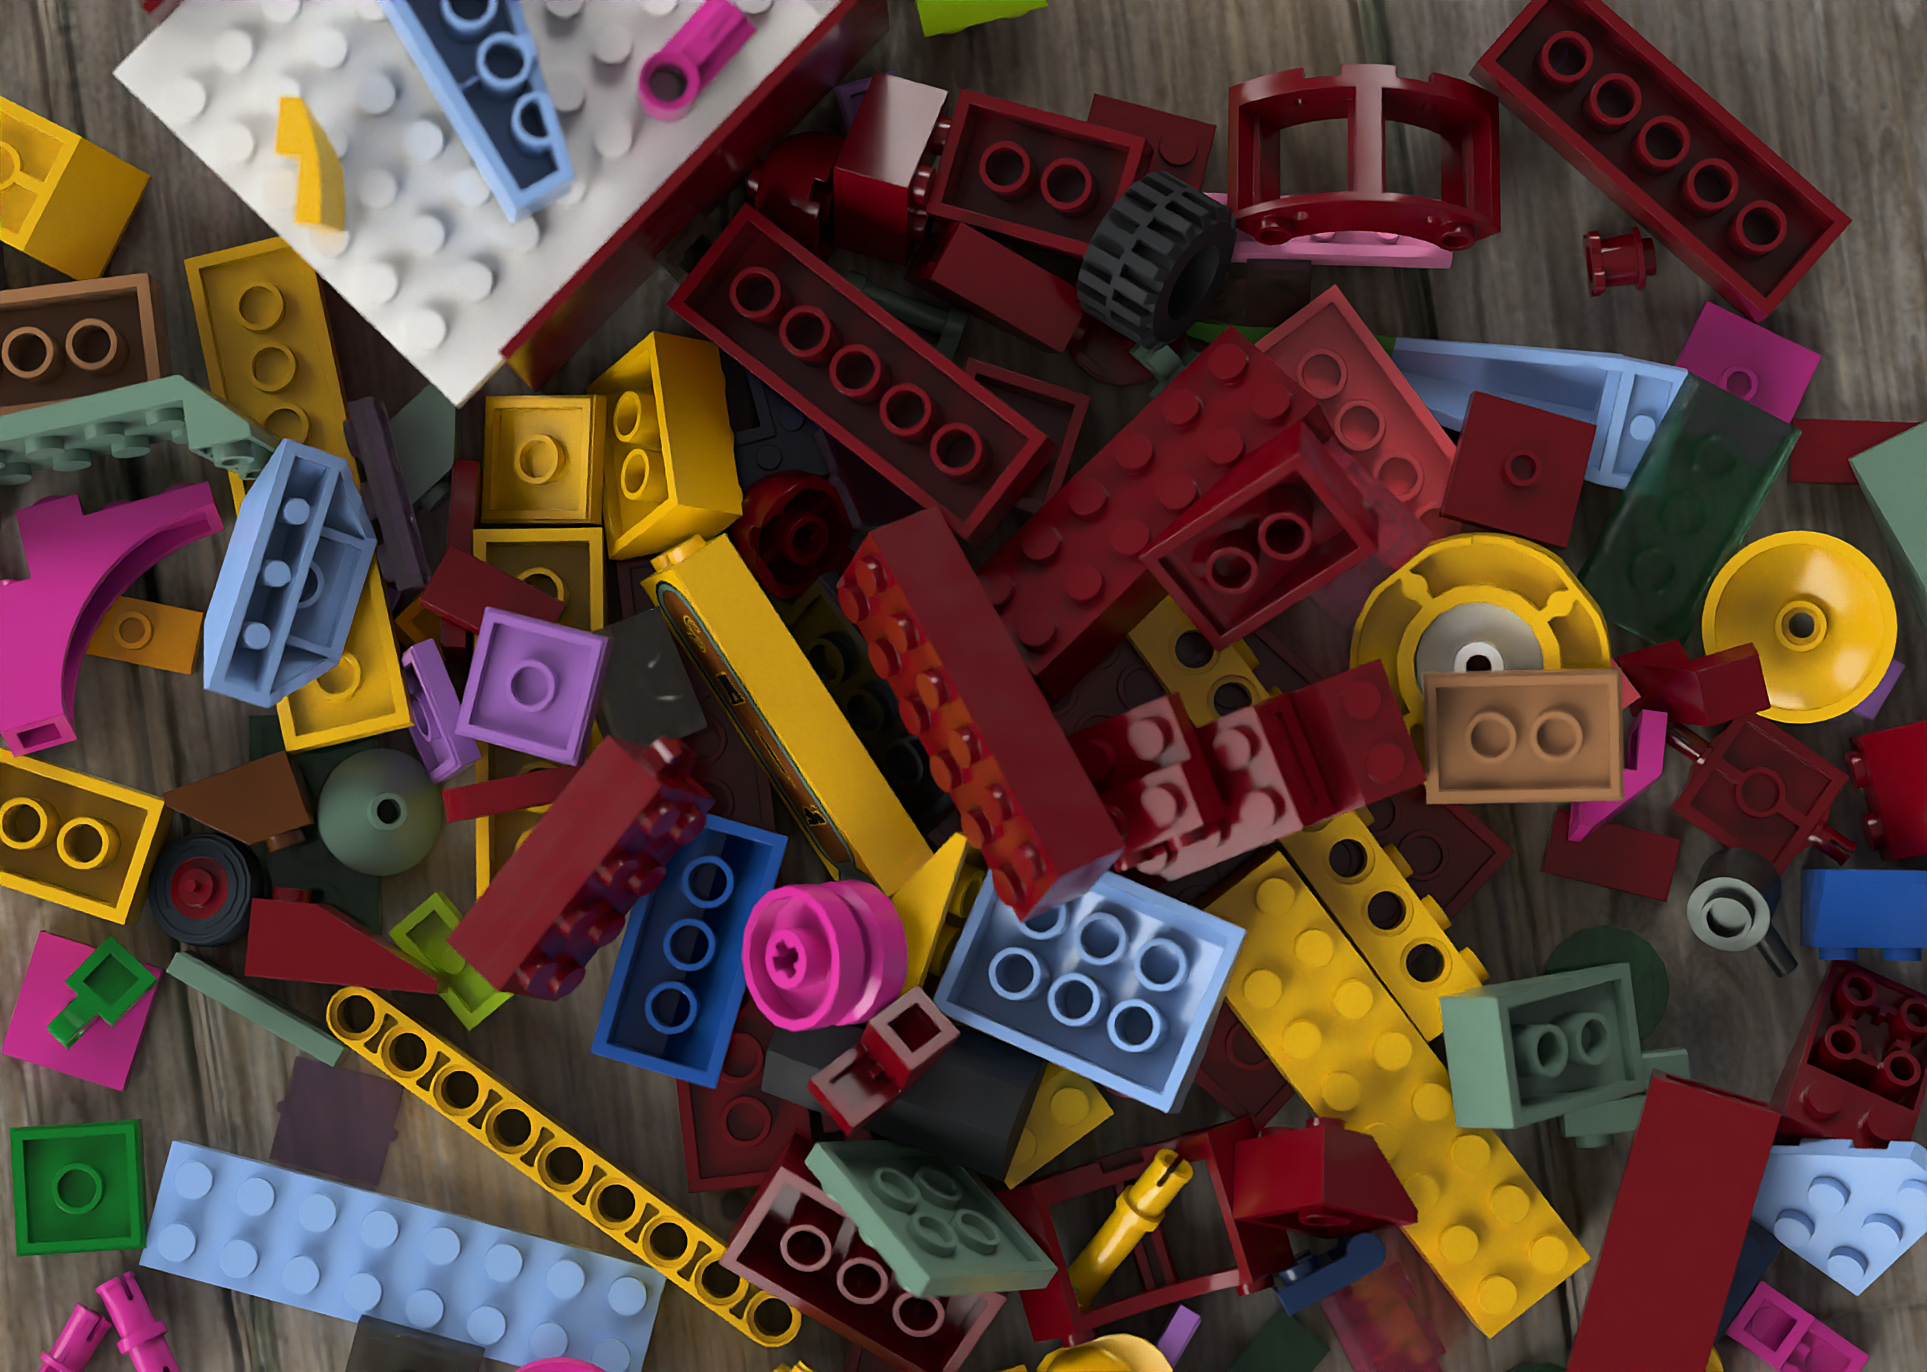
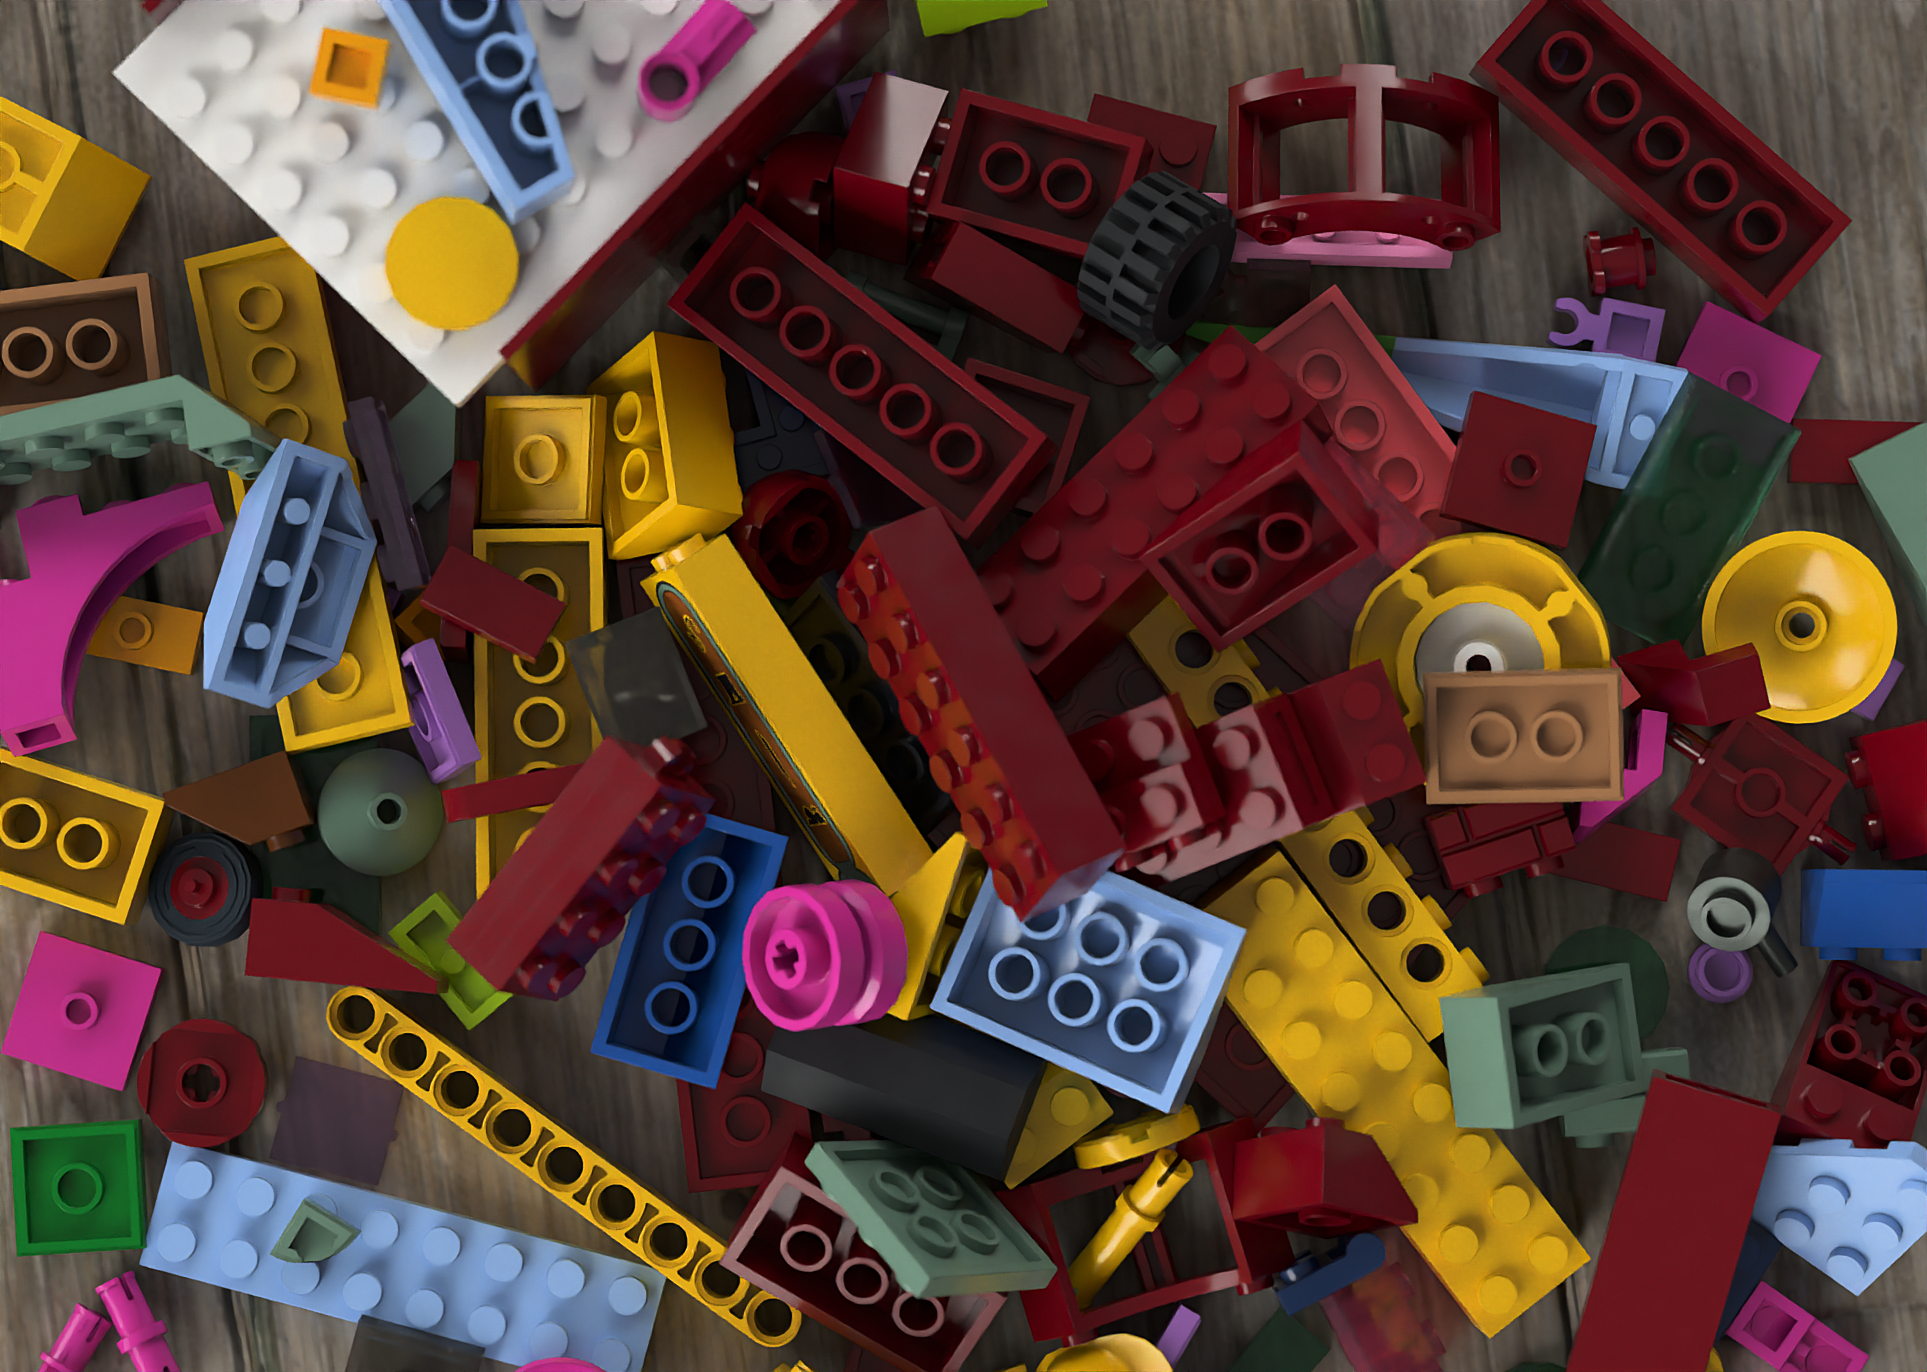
(106, 987): green plate -> none
(175, 1107): none -> dark red plate
(258, 1006): sand green tile -> none
(313, 1235): none -> sand green tile
(320, 177): yellow slope -> none
(350, 68): none -> light orange plate
(452, 263): none -> yellow tile
(534, 686): medium lavender plate -> none
(886, 1061): dark red slope -> none
(1134, 1138): none -> yellow tile
(1491, 839): none -> dark red brick
(1616, 328): none -> medium lavender plate
(1719, 974): none -> medium lavender plate

